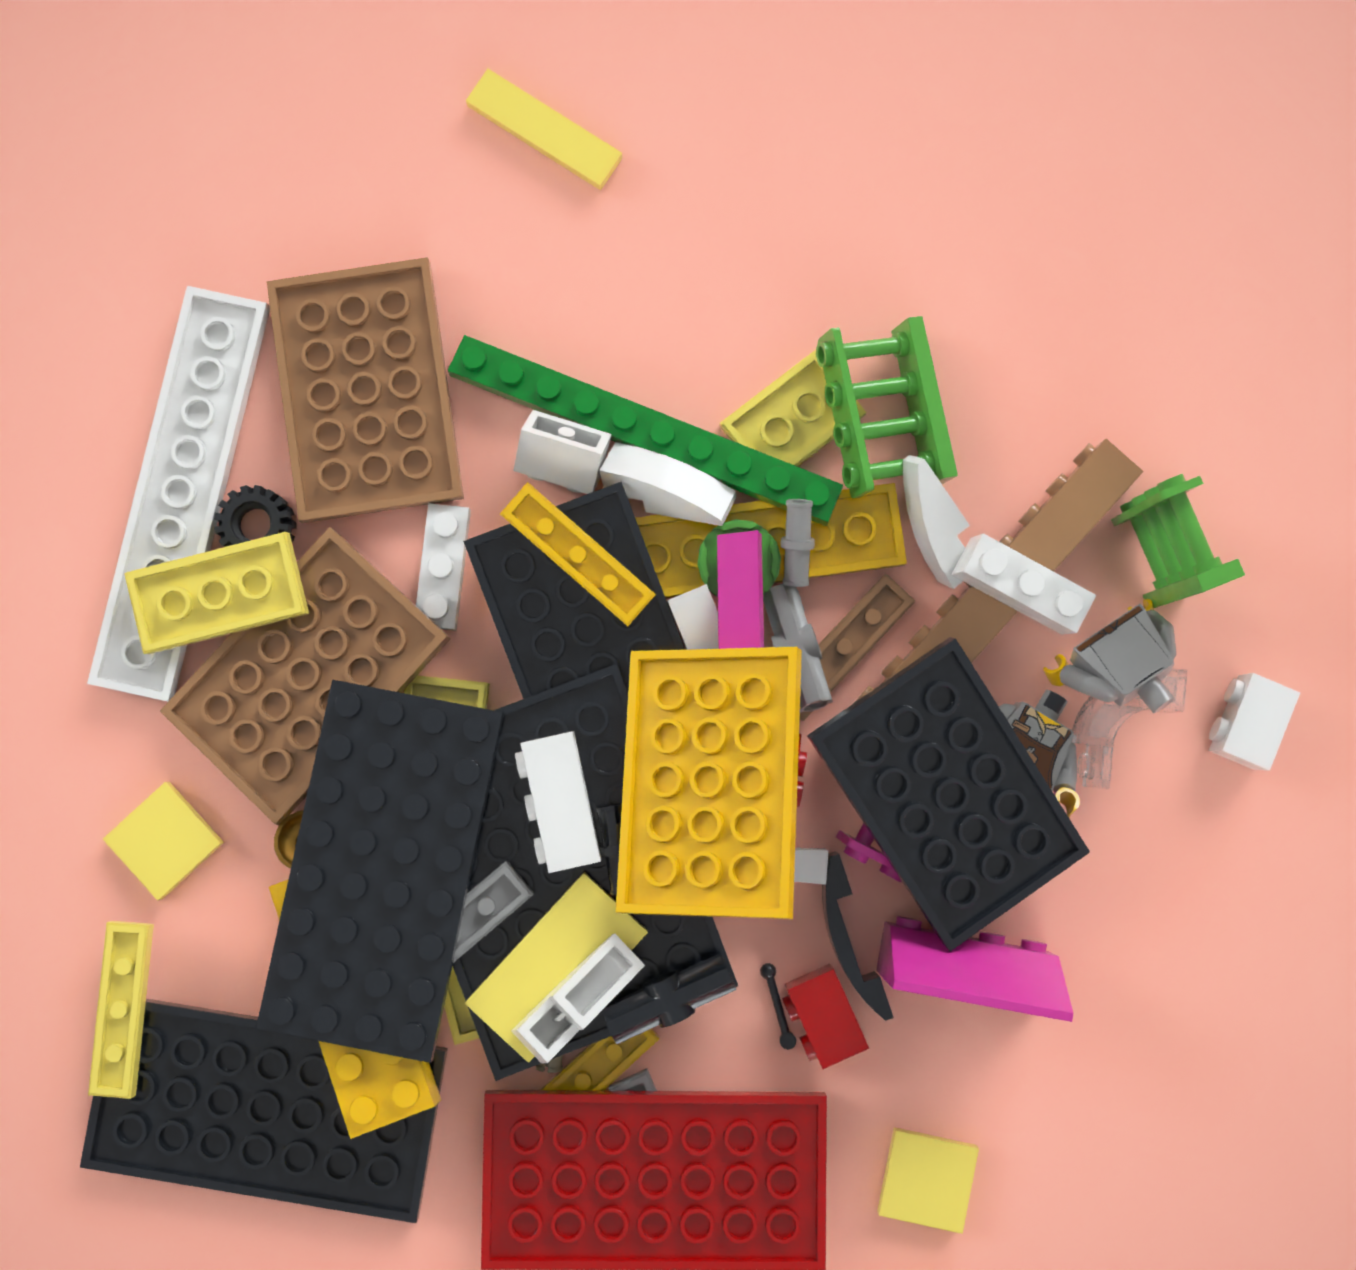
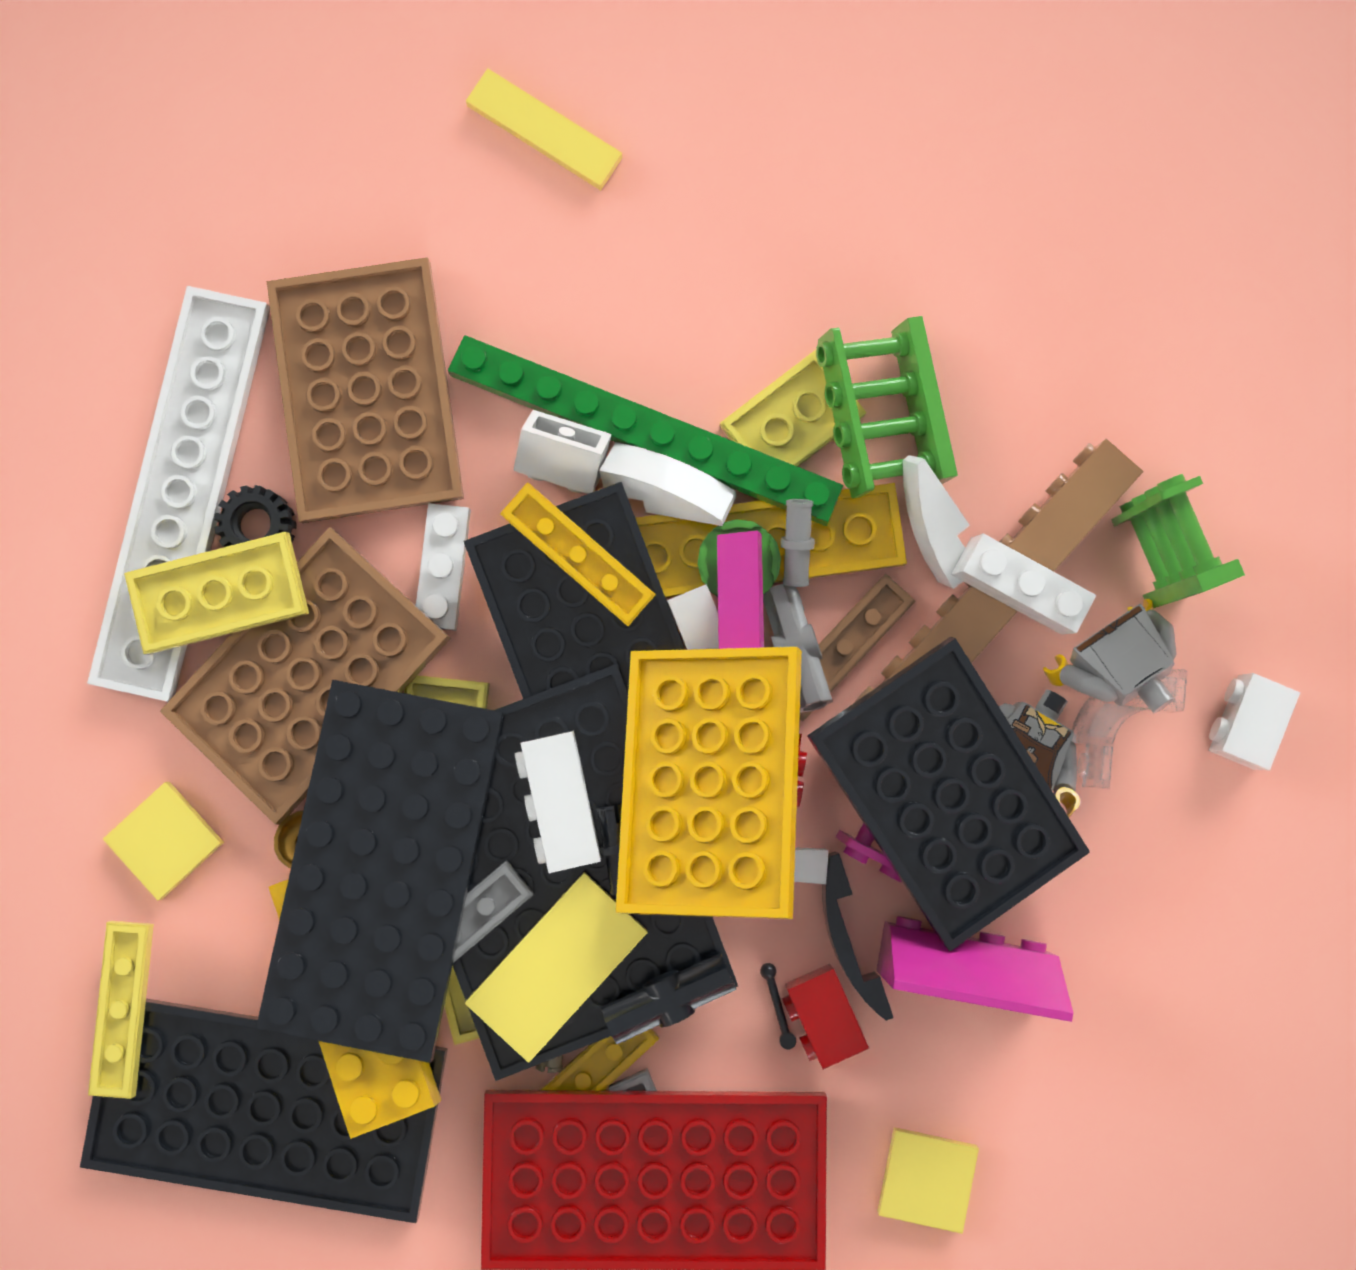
(578, 999): white slope -> none

